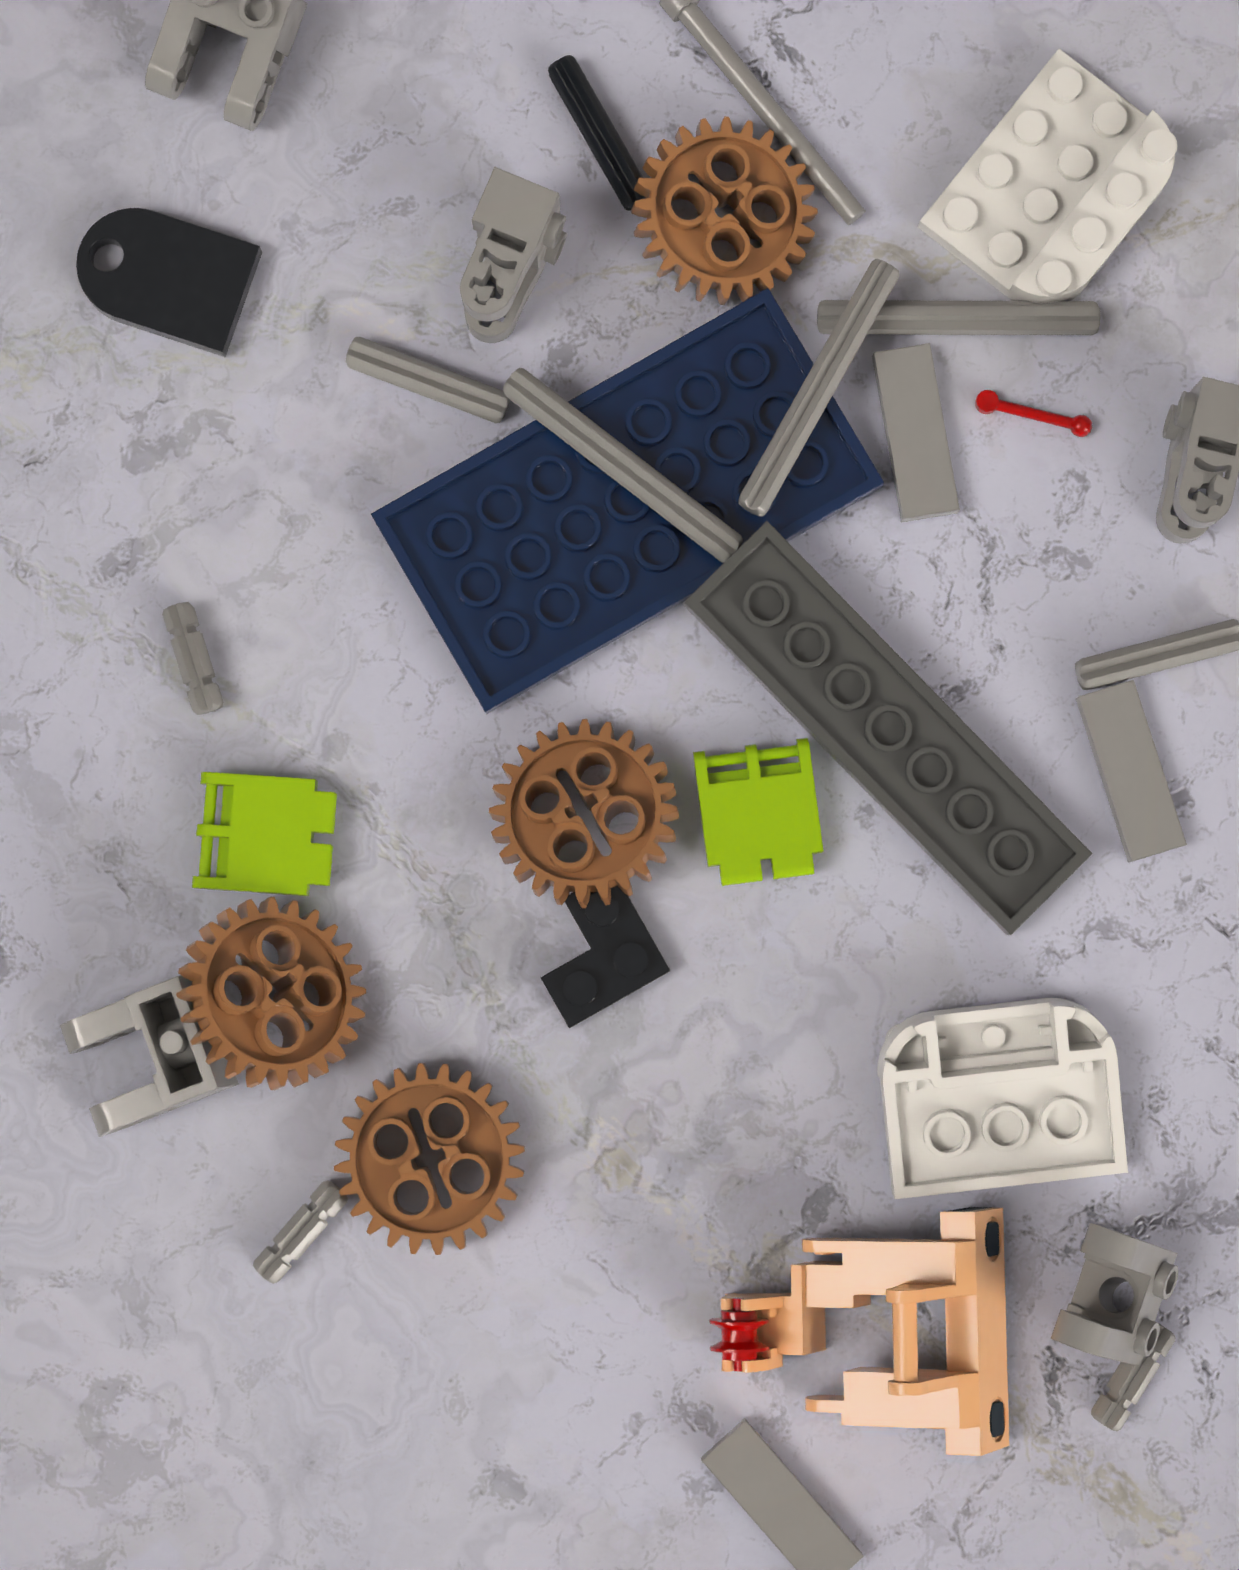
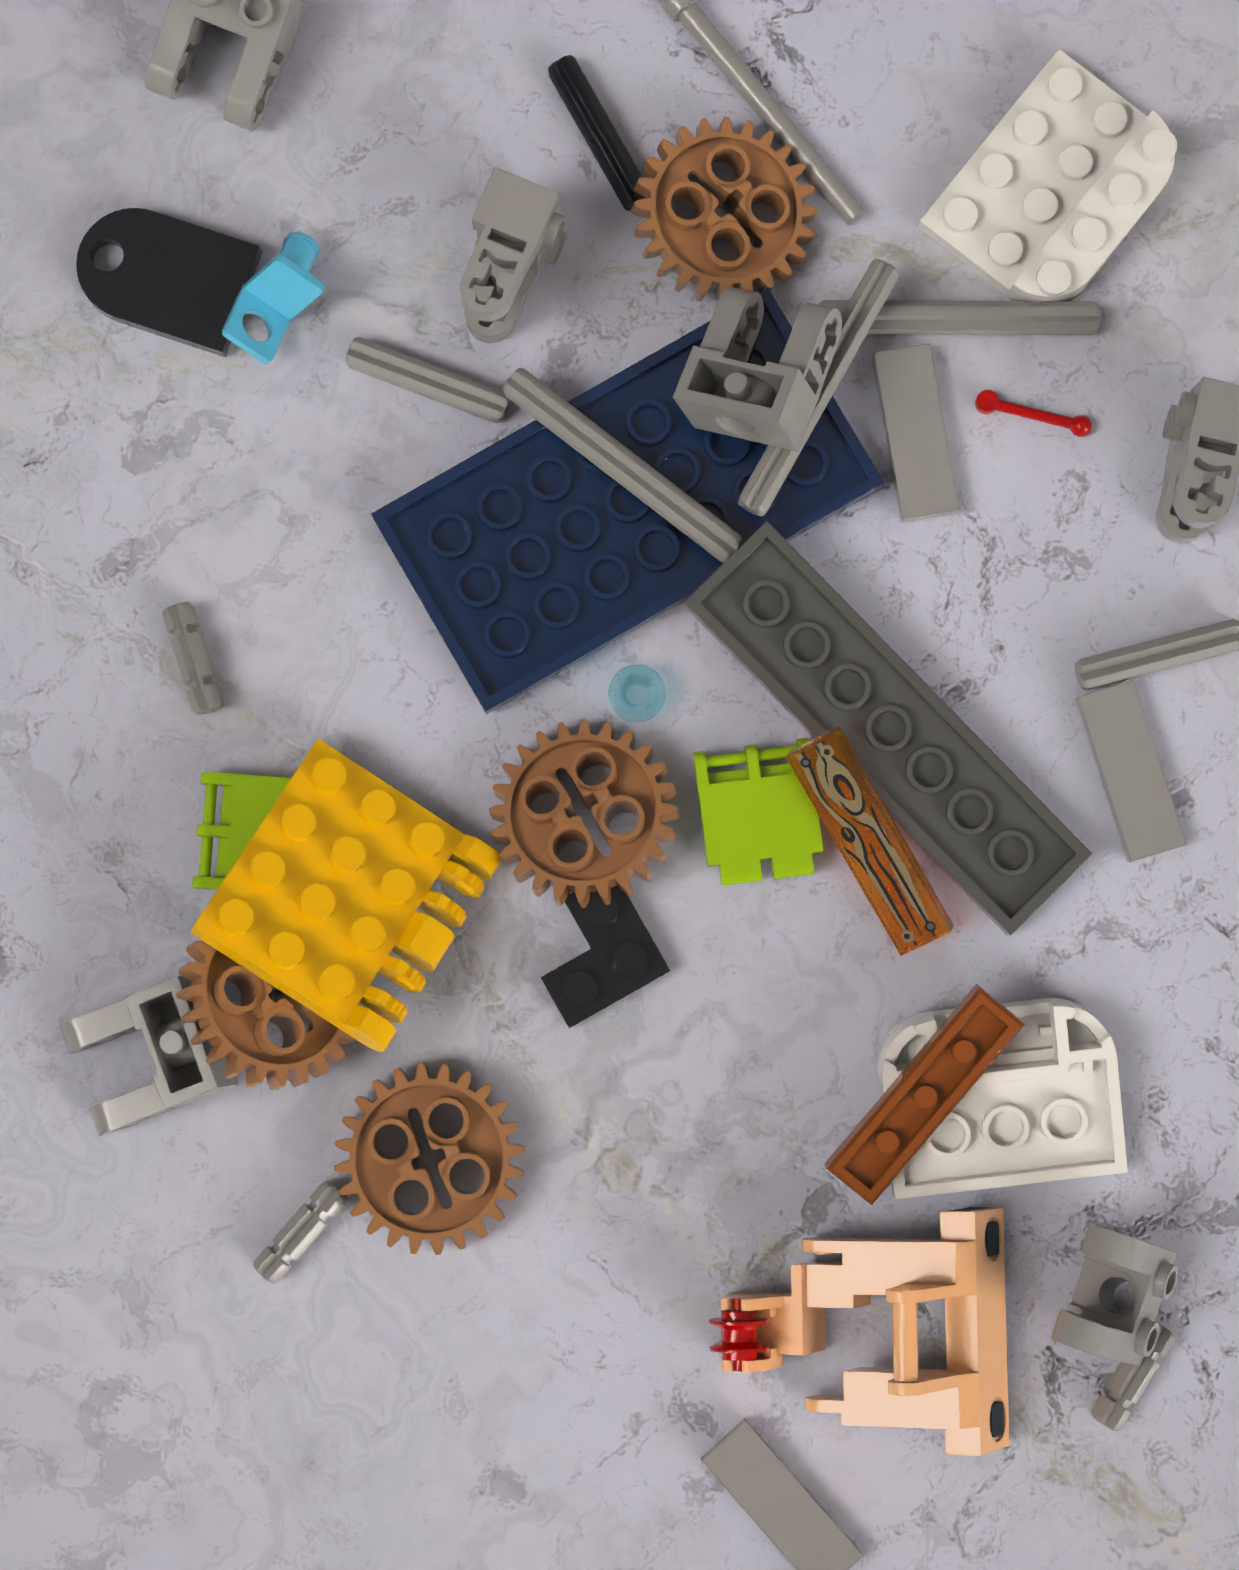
(276, 296): none -> medium azure bracket
(338, 888): none -> yellow hinge
(637, 675): none -> clear light blue plate
(752, 400): none -> light grey brick
(869, 841): none -> clear orange tile
(924, 1094): none -> dark orange tile

